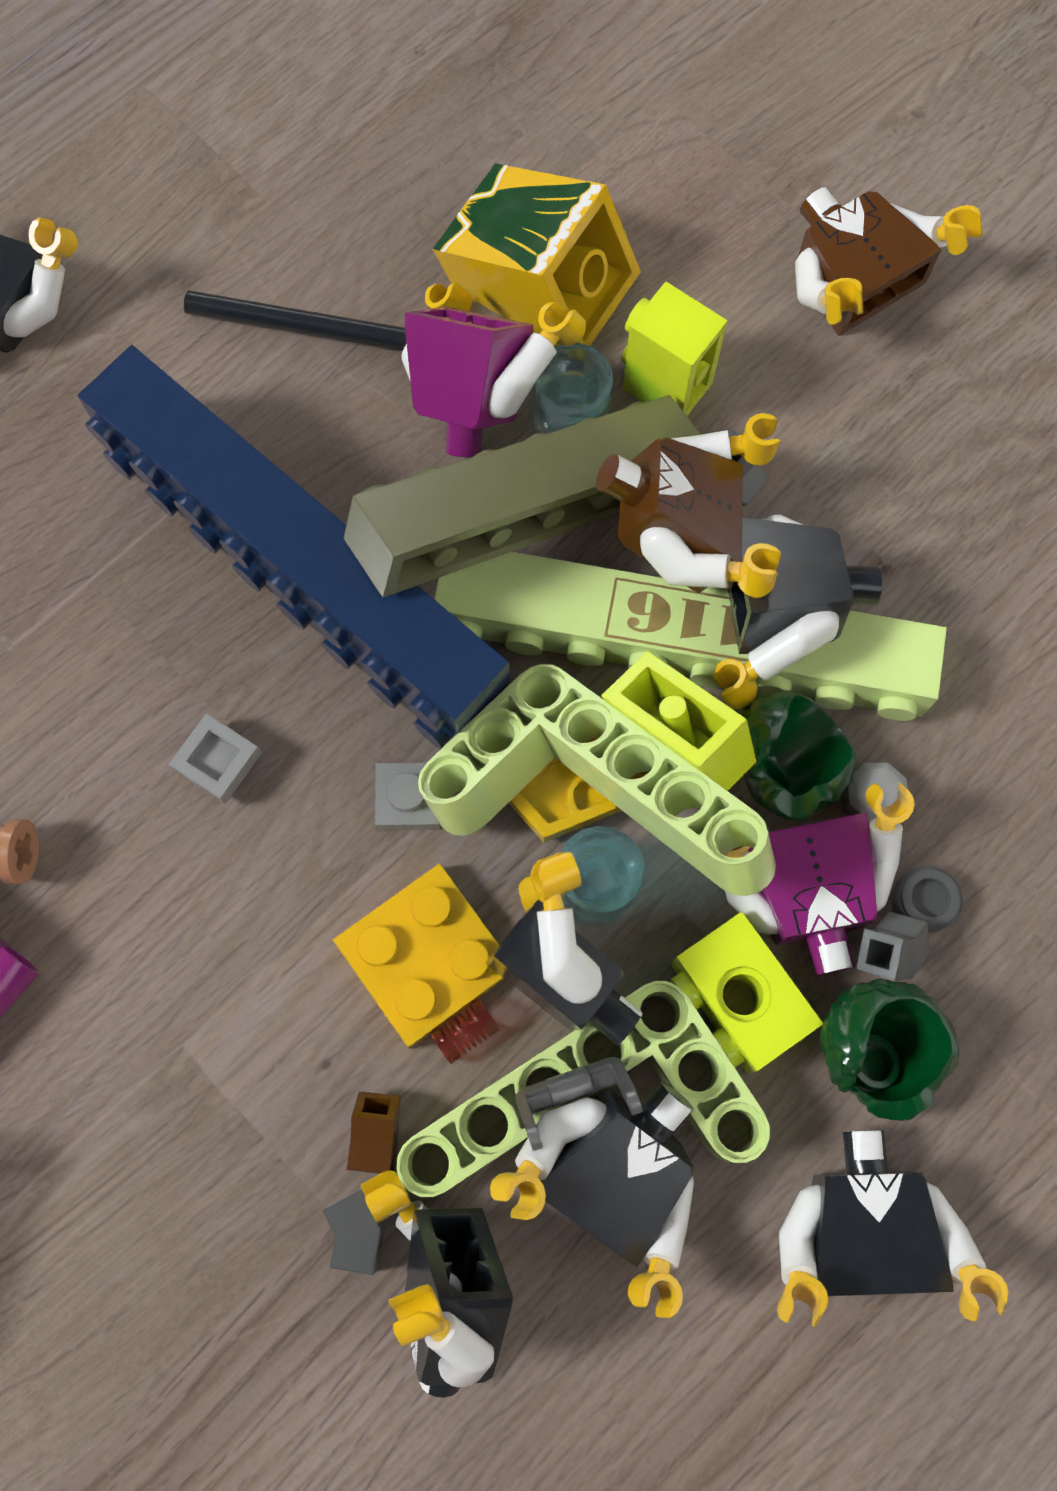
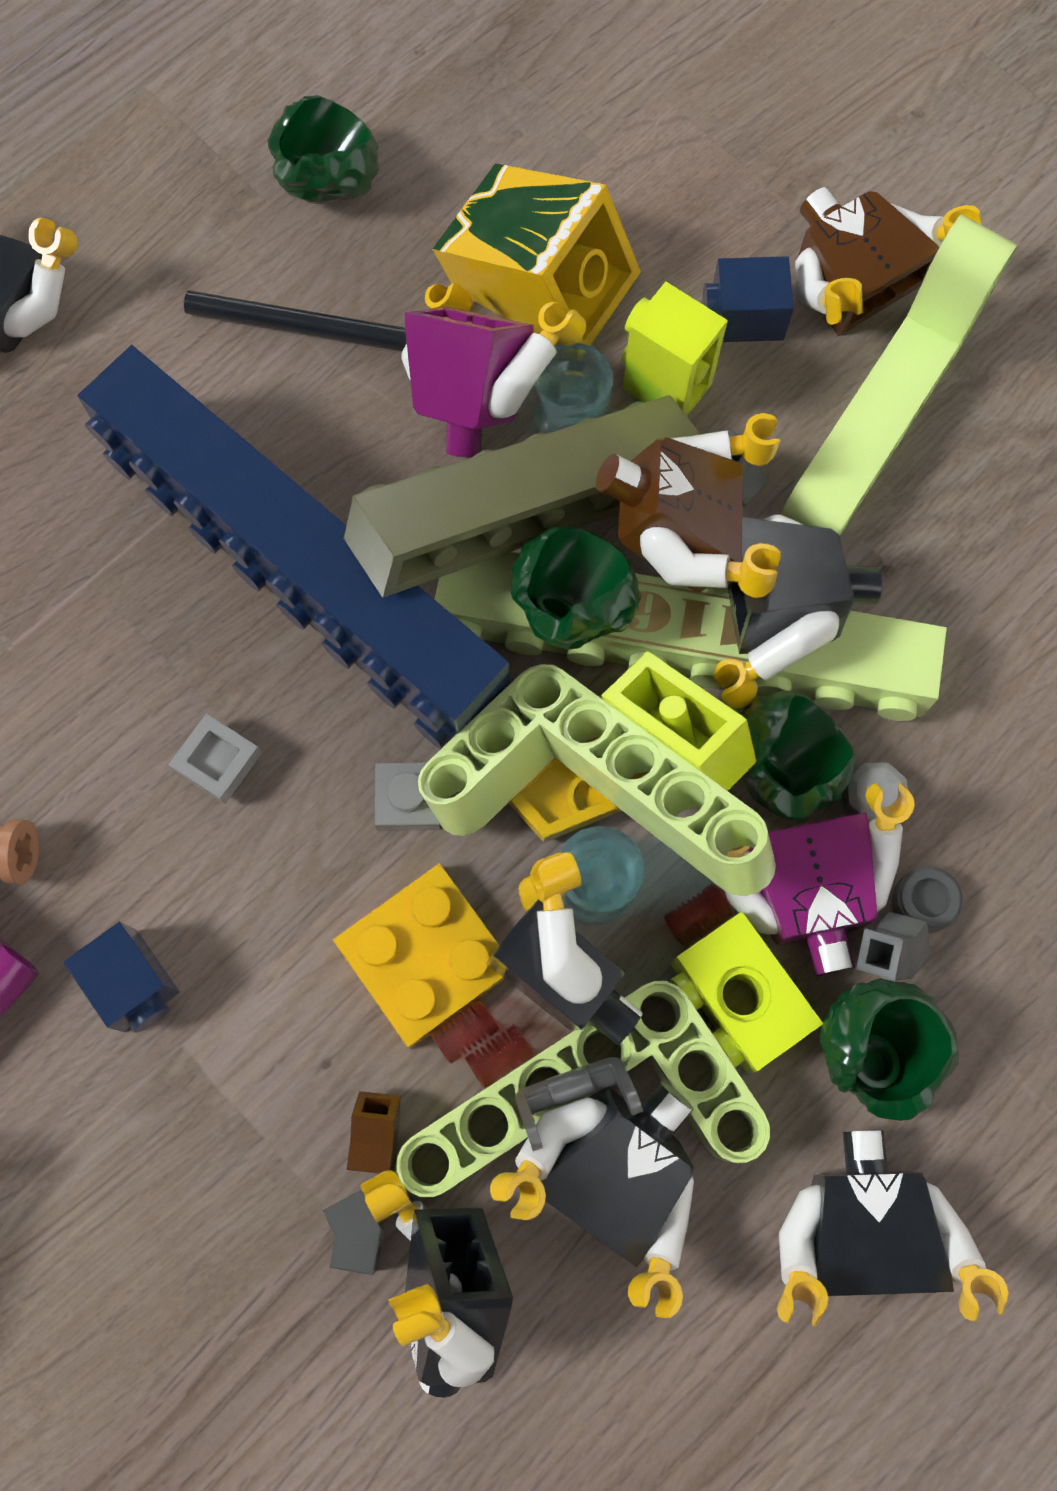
(122, 979): none -> dark blue brick
(322, 151): none -> dark green hair
(482, 1069): none -> clear red piece
(574, 587): none -> dark green hair
(680, 921): none -> clear red piece
(752, 297): none -> dark blue brick
(903, 377): none -> yellowish green beam

